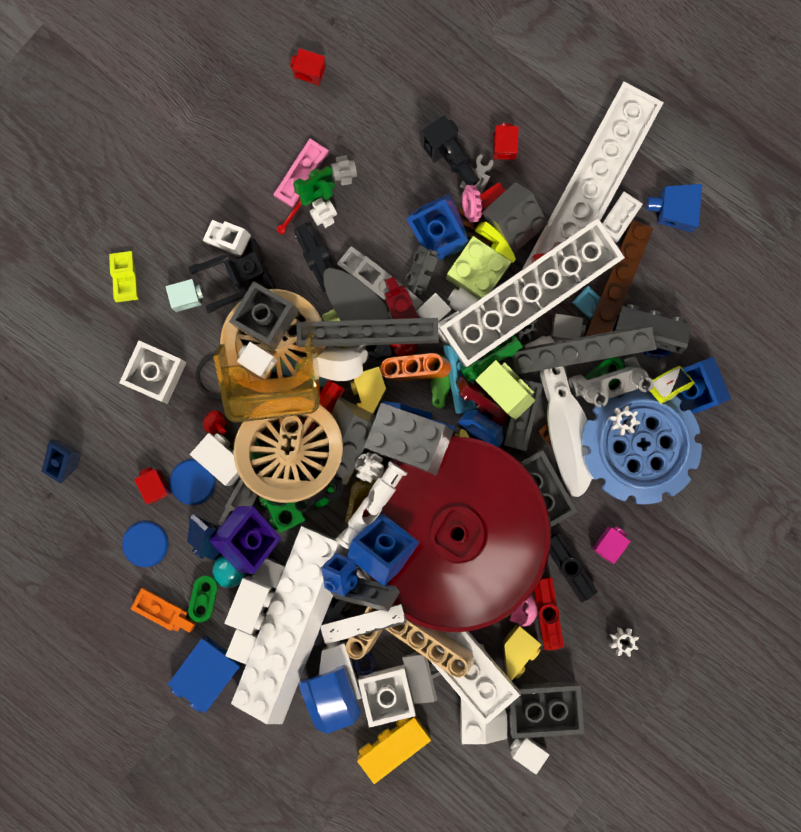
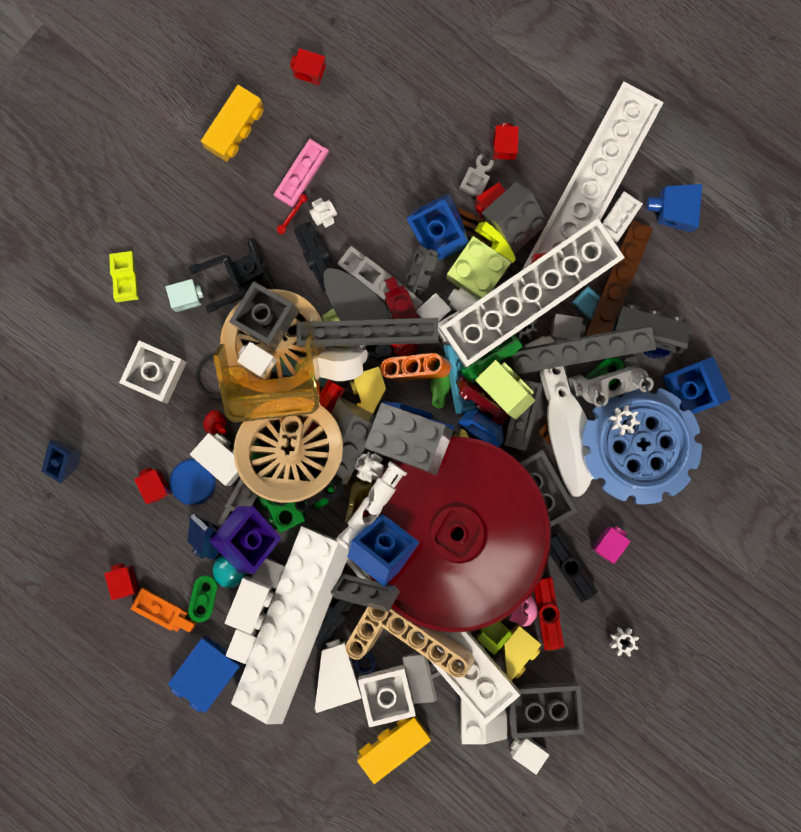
(121, 581): none -> red brick
(145, 544): blue piece -> none
(227, 237): white brick -> none
(233, 123): none -> yellow brick
(316, 186): green hips -> none
(330, 700): blue slope -> none
(339, 574): blue brick -> none
(344, 170): light grey gear -> none
(363, 624): white sticker -> none
(441, 141): black brick -> none
(471, 203): bright pink gear -> none
(494, 636): none -> lime panel
(670, 384): slope -> none

